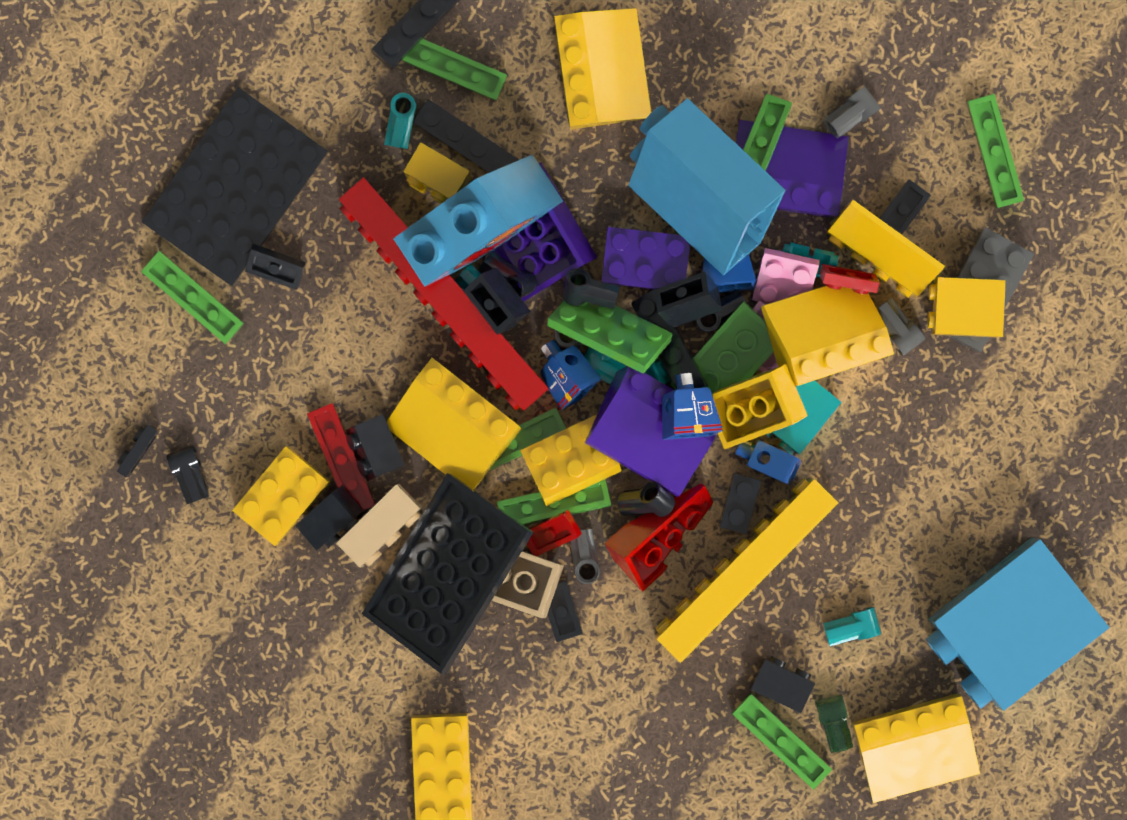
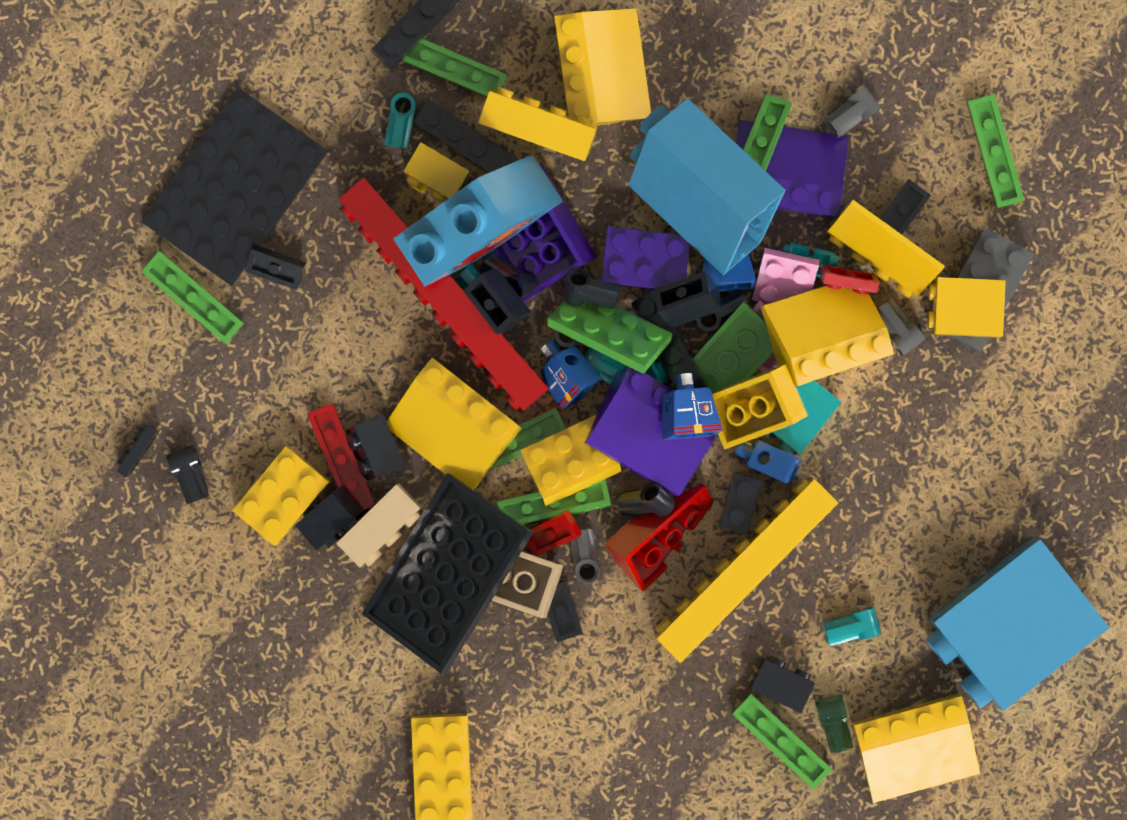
(537, 124): none -> yellow slope

